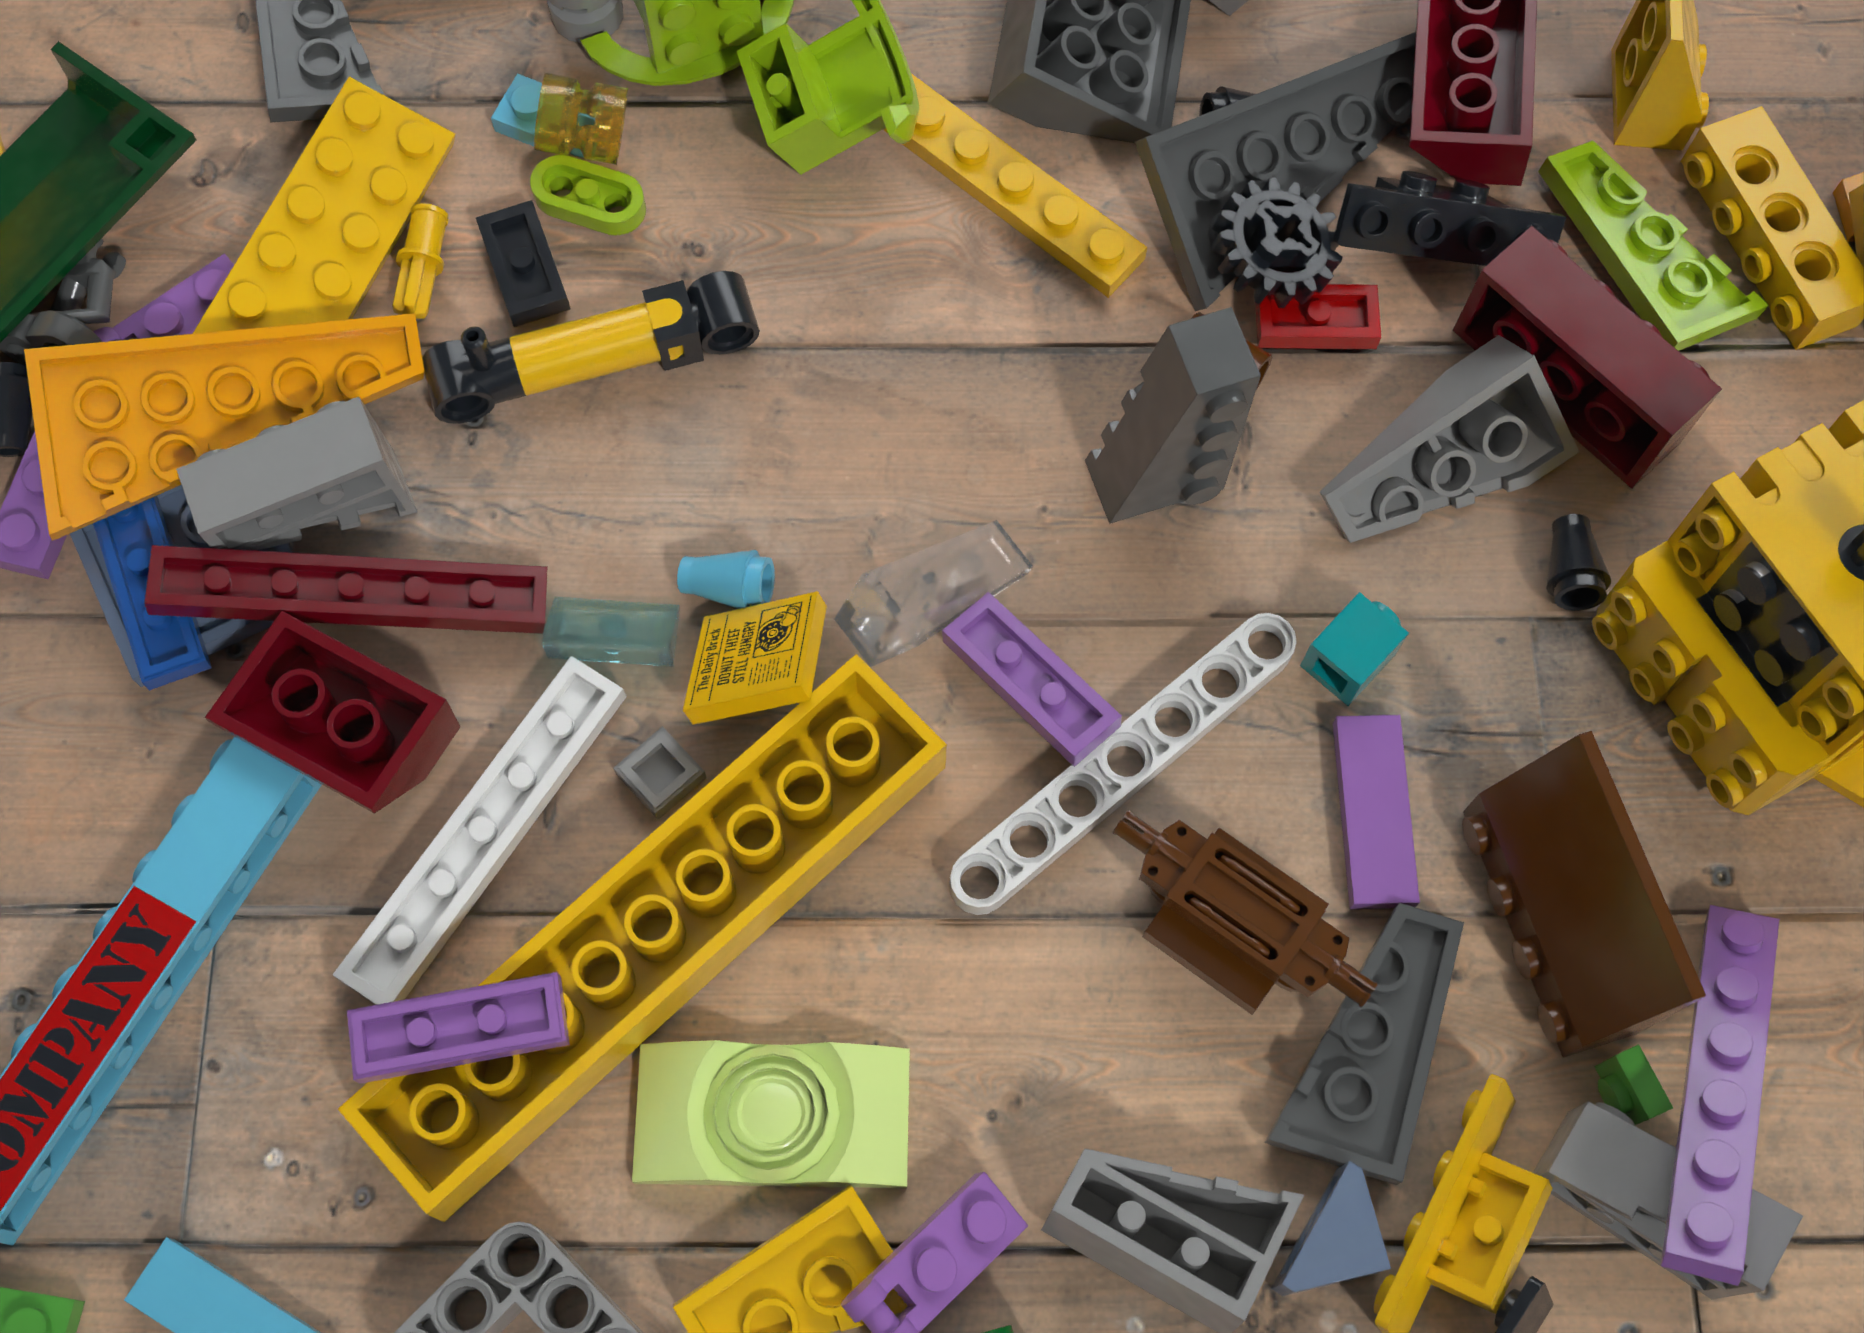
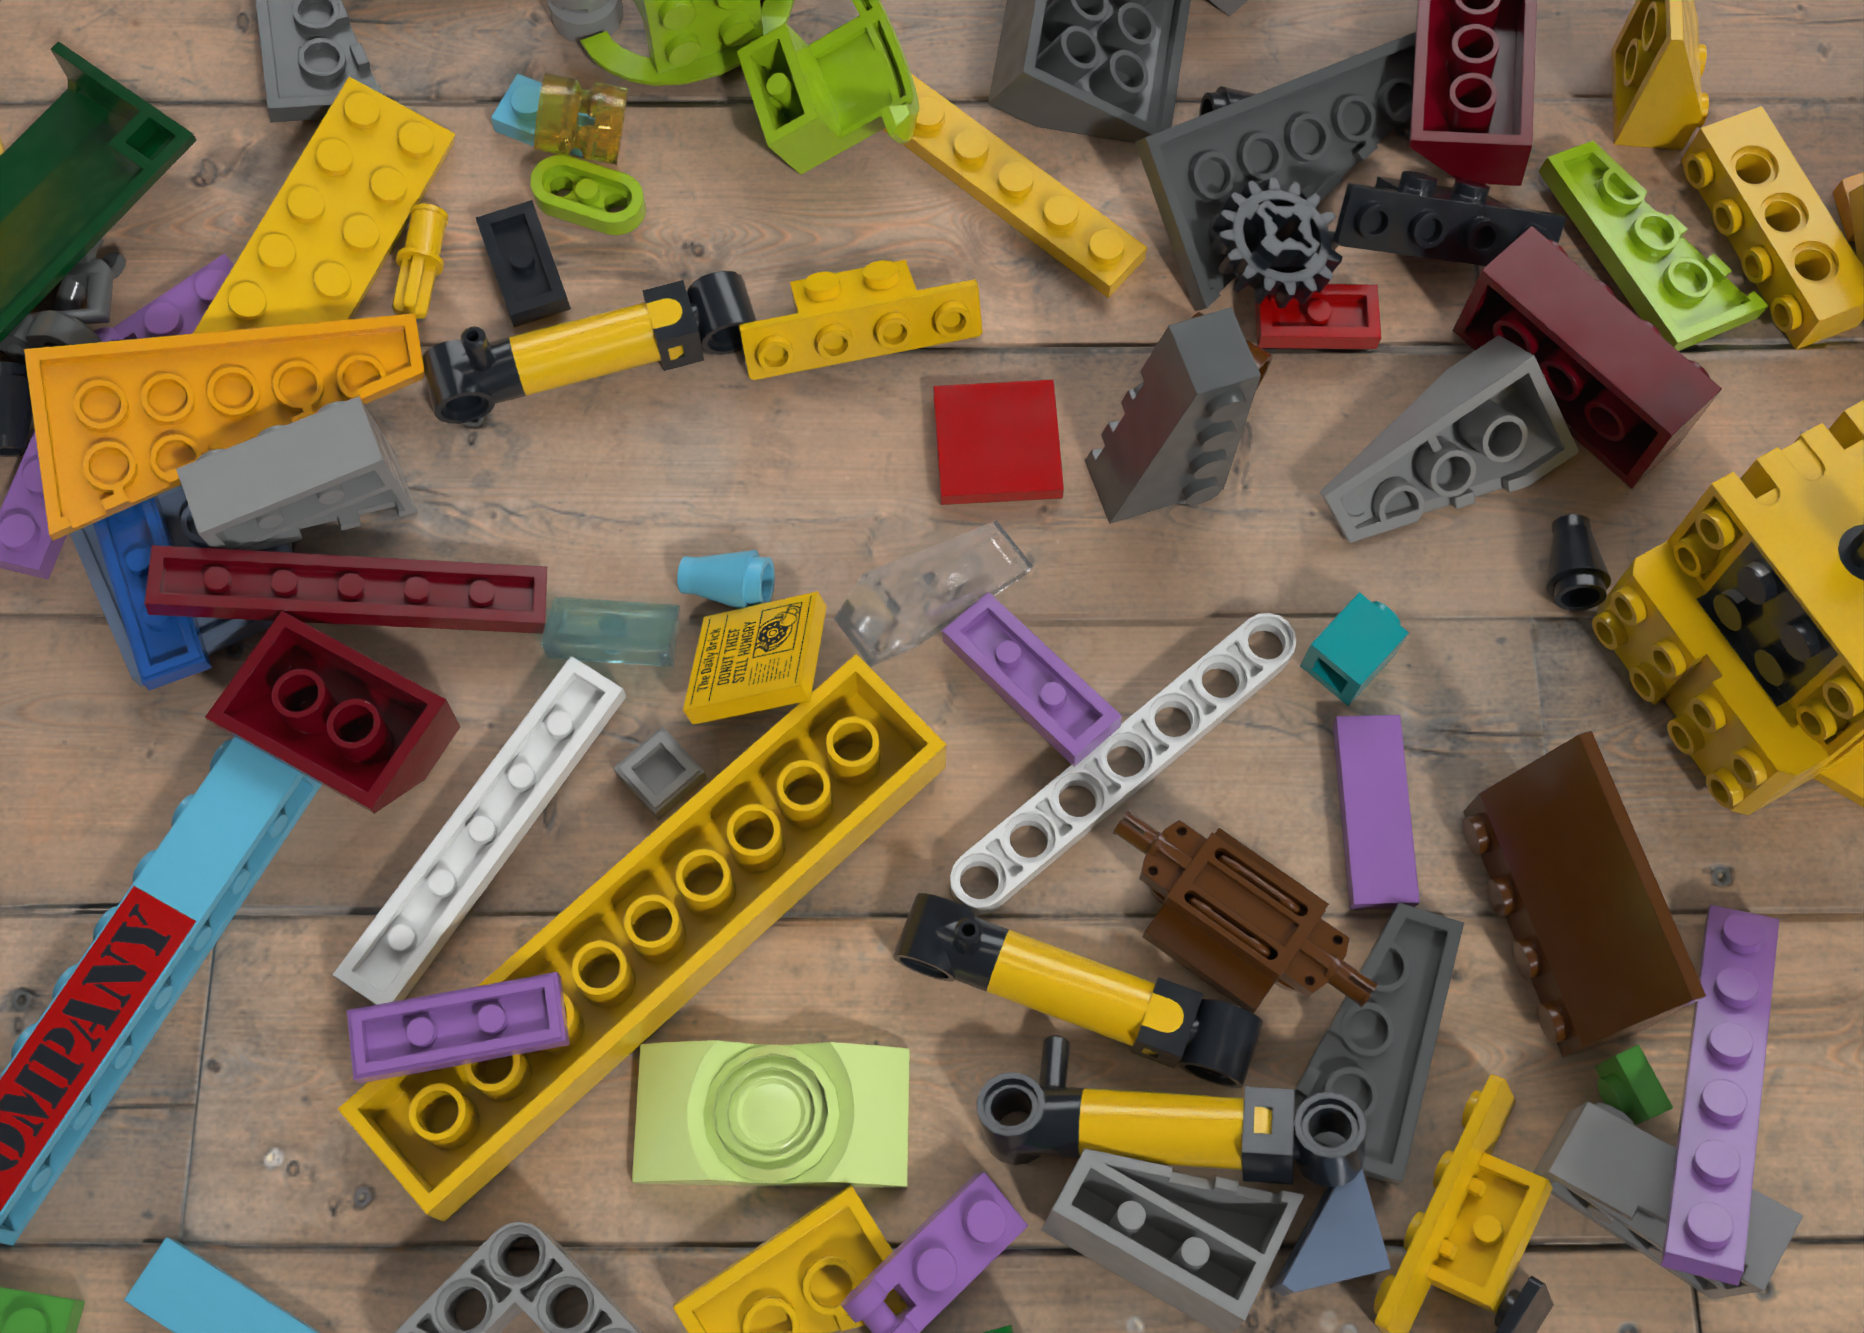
(859, 318): none -> yellow bracket
(998, 442): none -> red tile
(1155, 1018): none -> piece
(1172, 1129): none -> black piece

